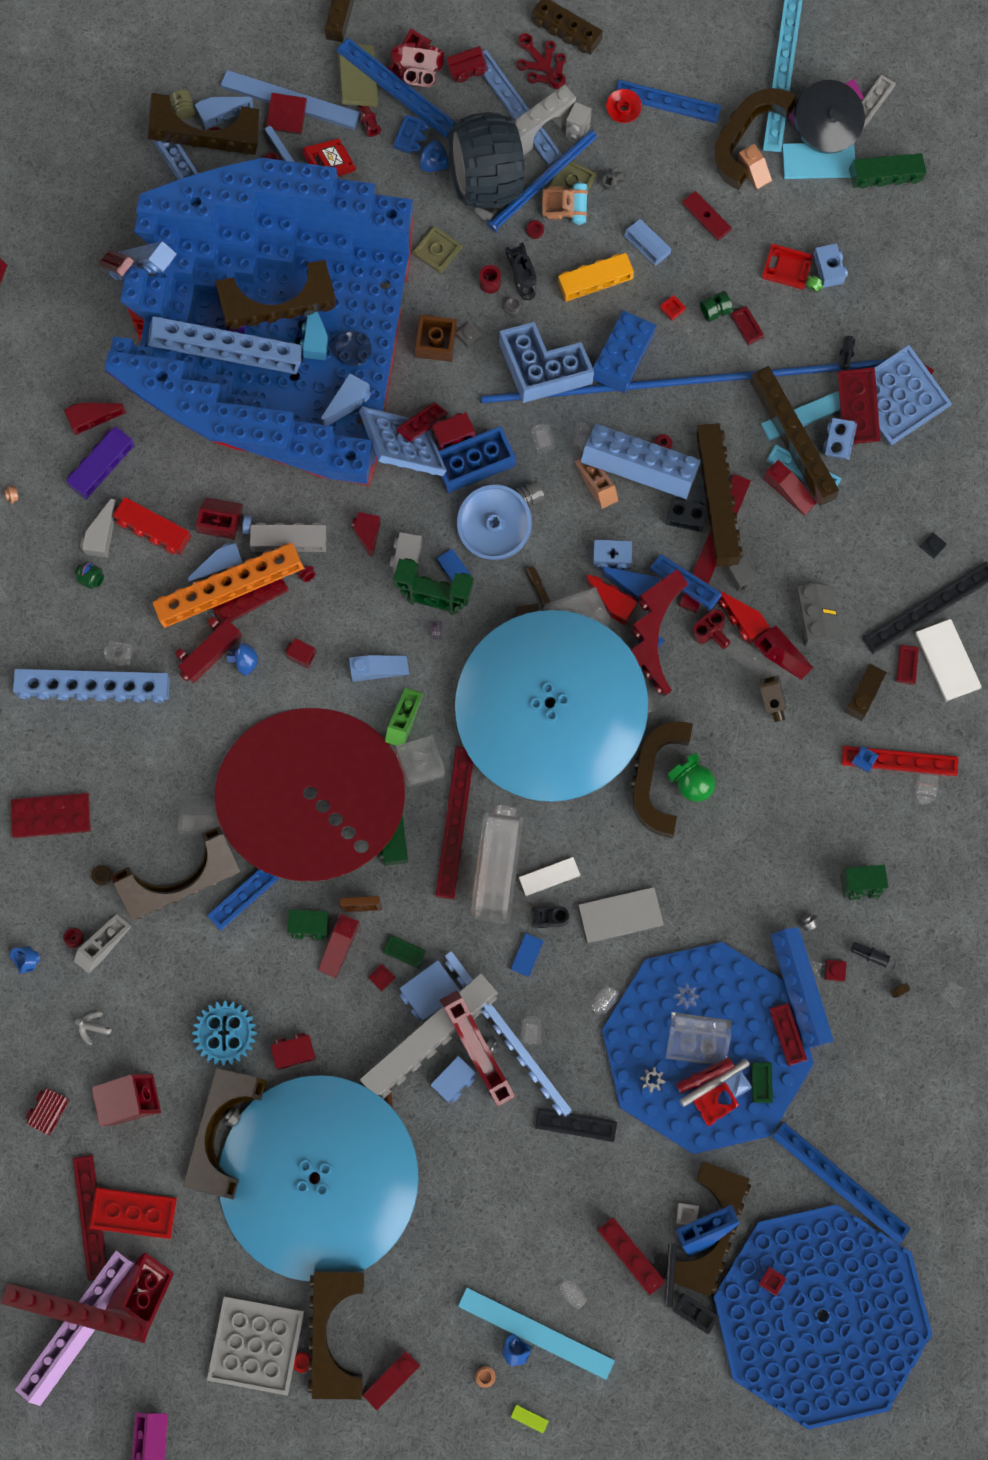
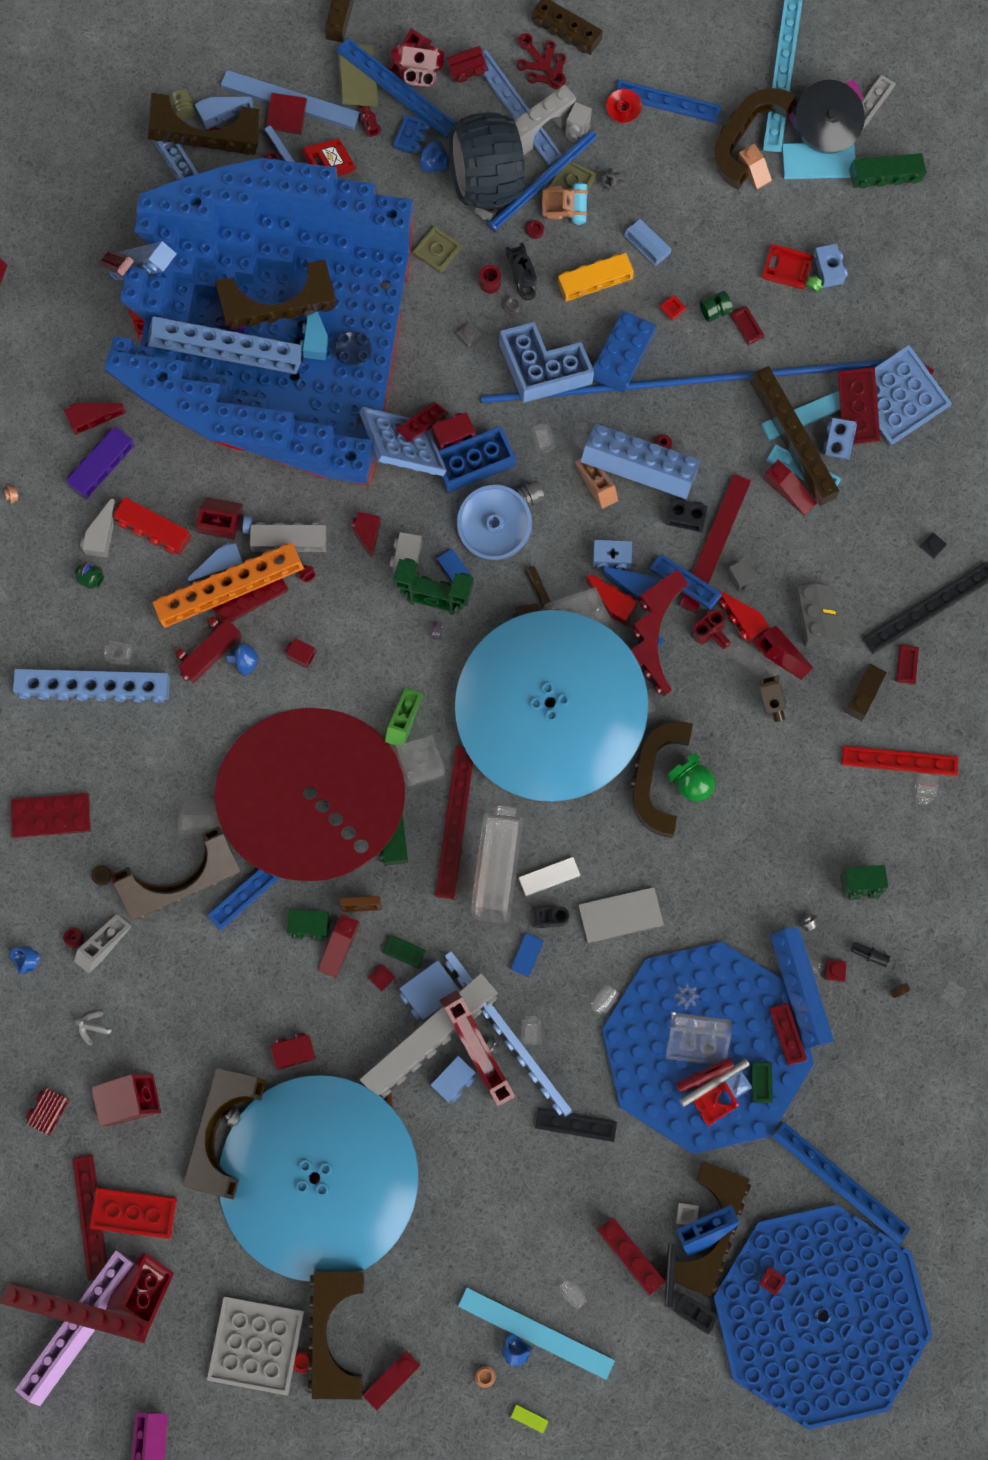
(206, 1033): dark azure gear -> none
(348, 398): medium blue slope -> none
(377, 667): medium blue slope -> none
(436, 338): reddish brown brick -> none
(652, 1085): light grey gear -> none
(699, 208): dark red tile -> none
(718, 495): dark brown brick -> none
(847, 352): black axle -> none
(865, 759): blue tile -> none
(948, 660): white tile -> none

